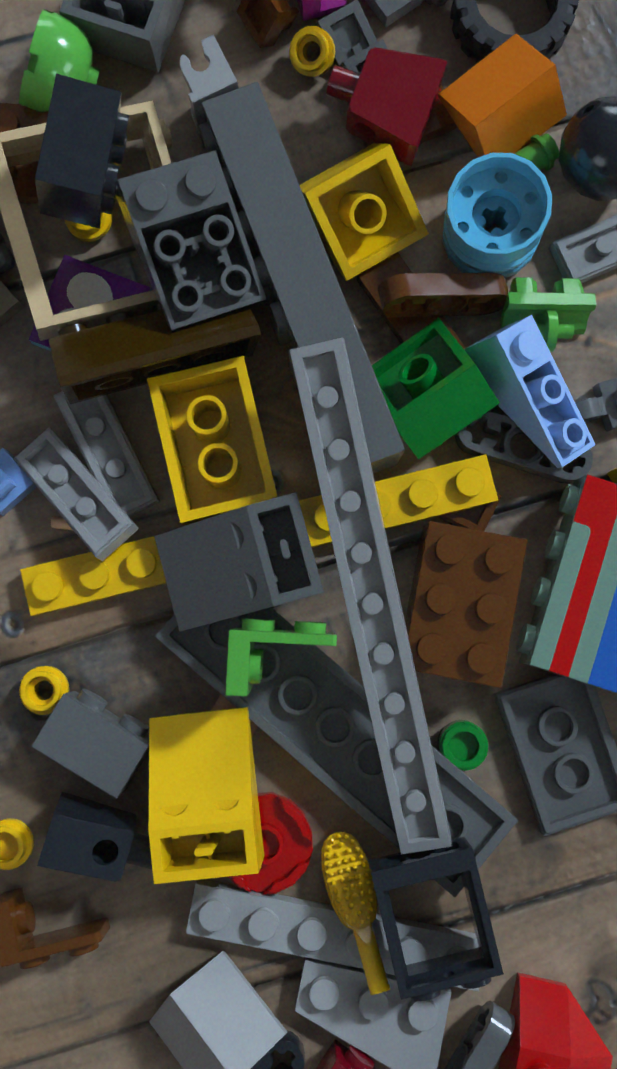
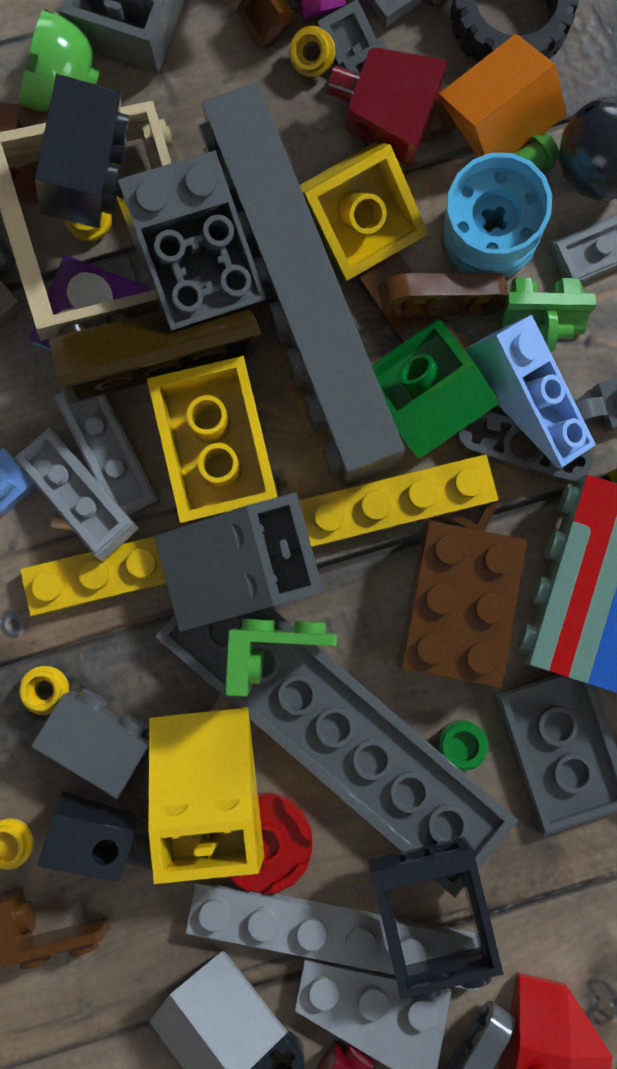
(208, 83): light grey hinge -> none
(354, 901): yellow piece -> none
(371, 594): light grey plate -> none

